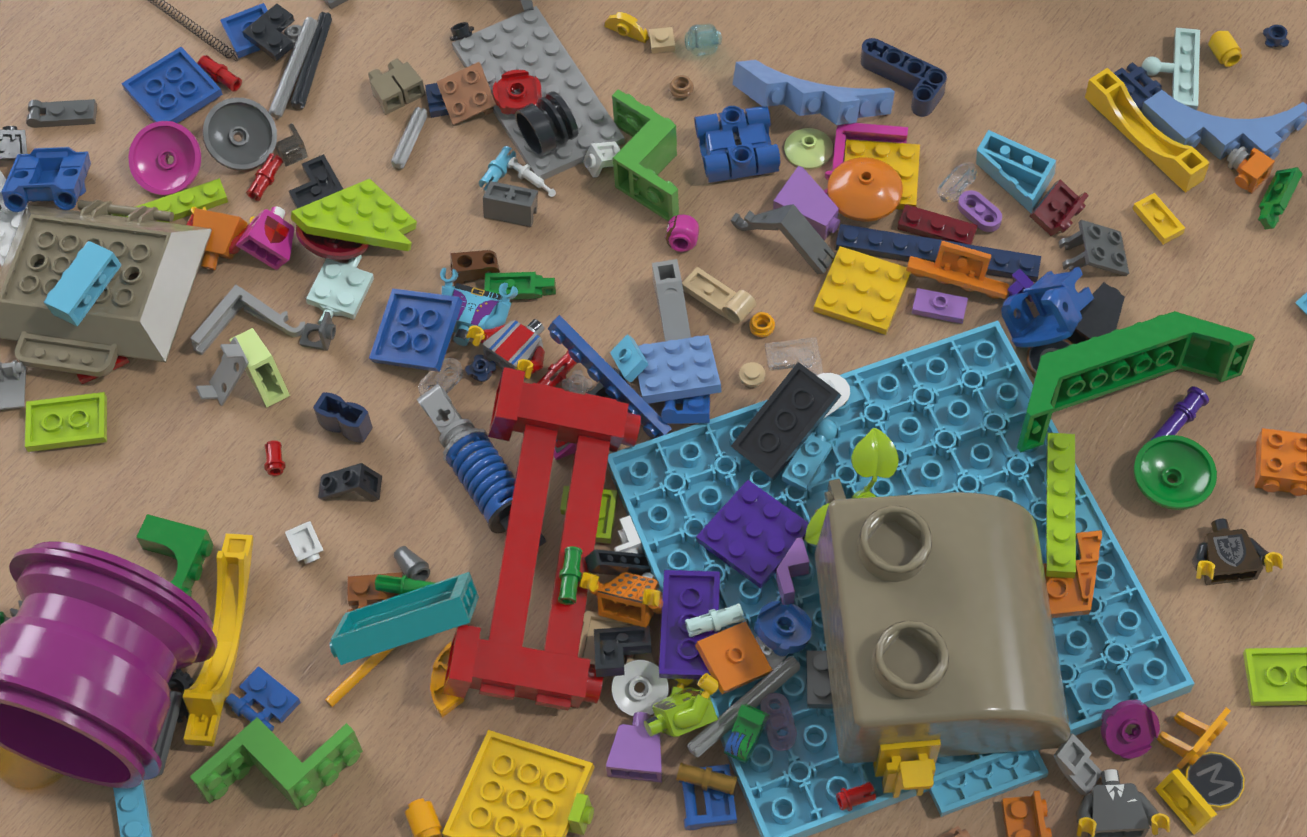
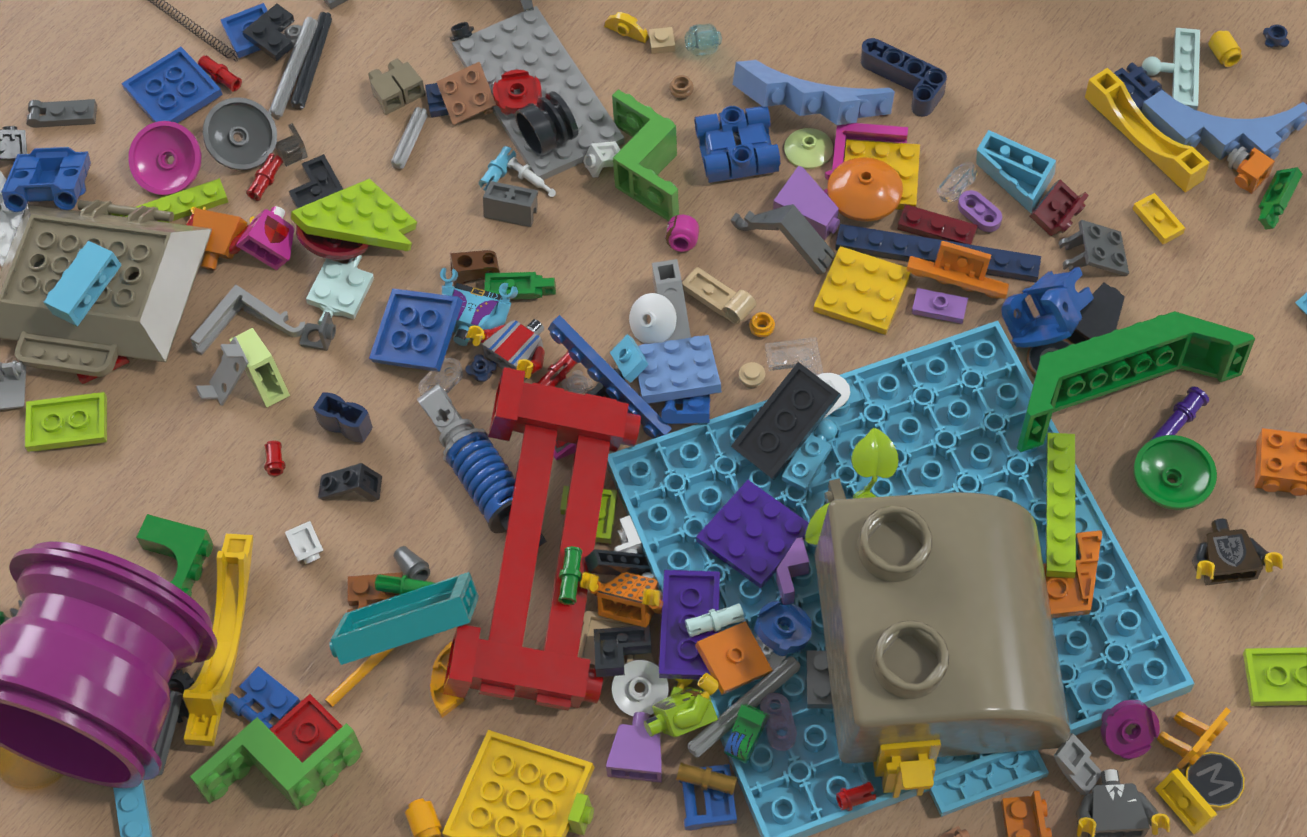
(306, 728): none -> red plate
(662, 318): none -> white dish
(1020, 282): dark purple tile -> none

